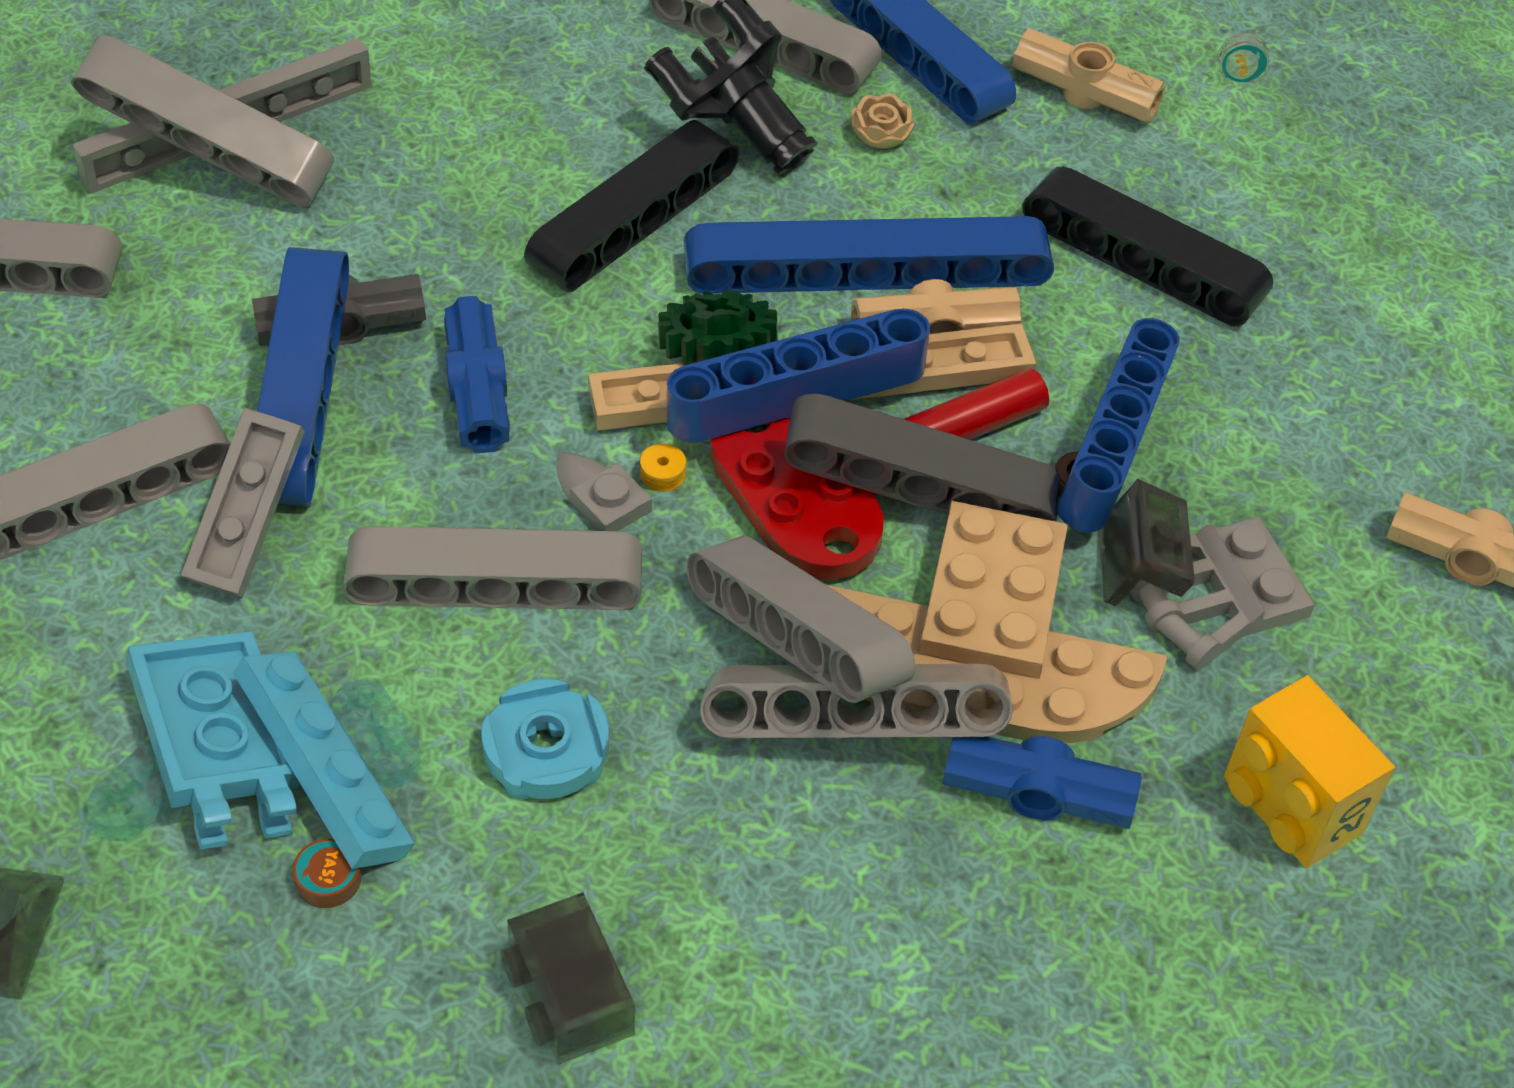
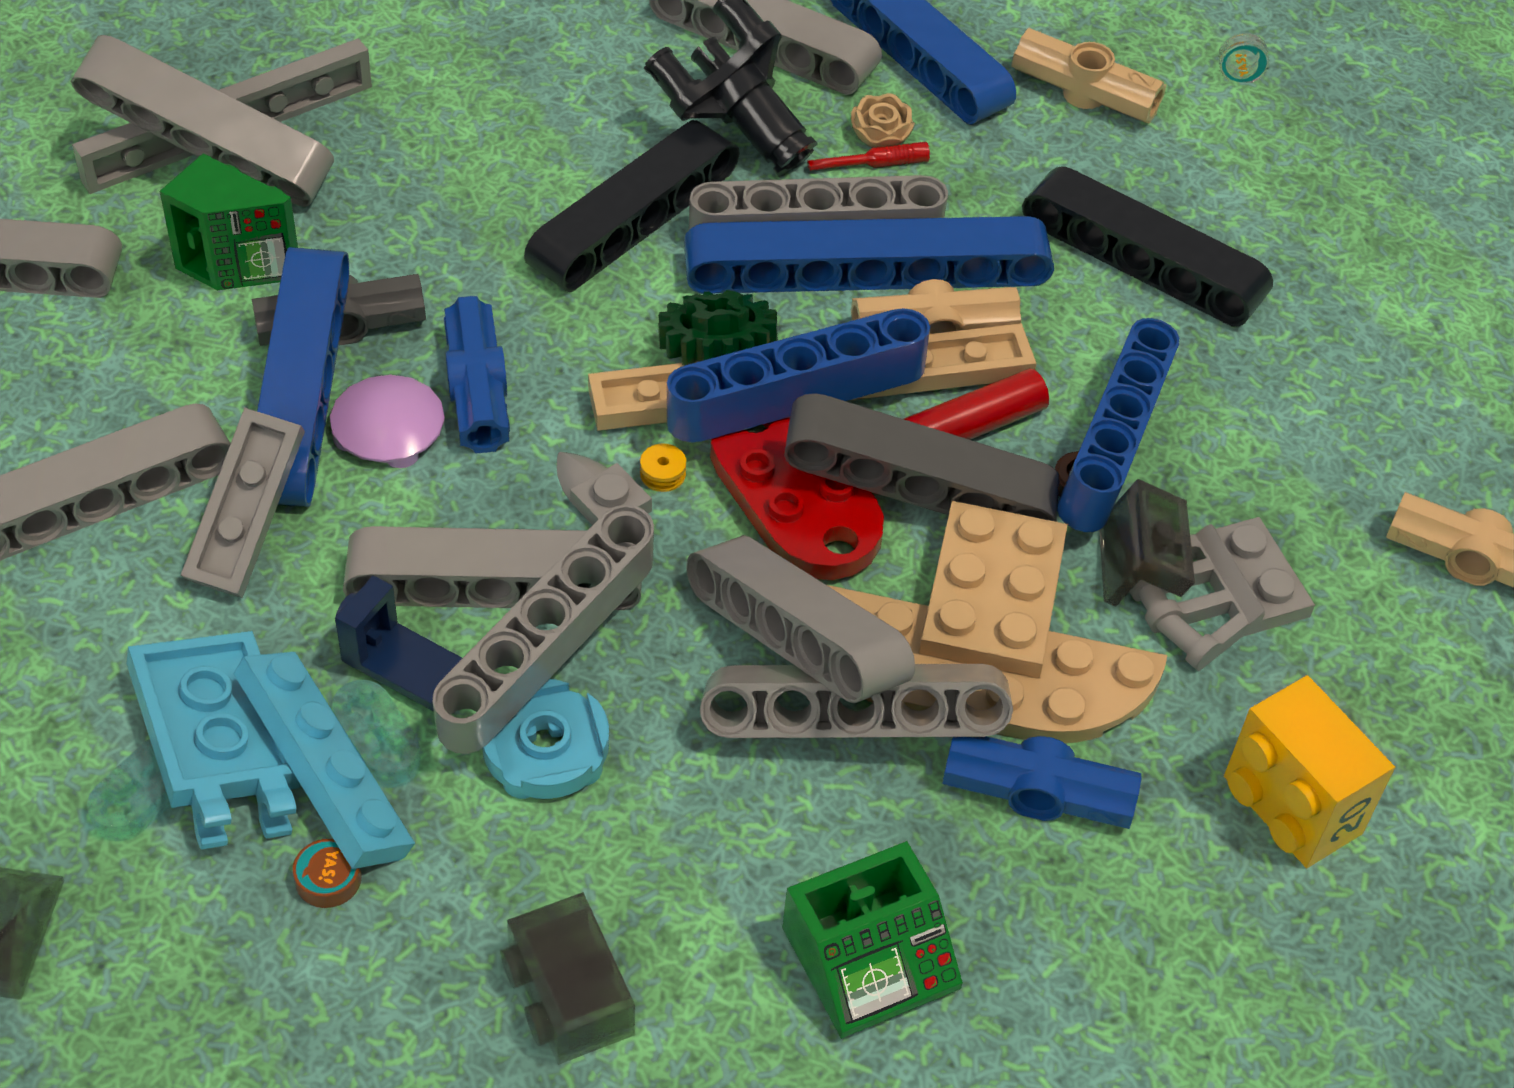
(227, 225): none -> green slope
(387, 419): none -> lavender dish
(387, 650): none -> dark blue bracket
(542, 652): none -> light grey beam
(818, 199): none -> light grey beam
(872, 939): none -> green slope
(878, 157): none -> red piece

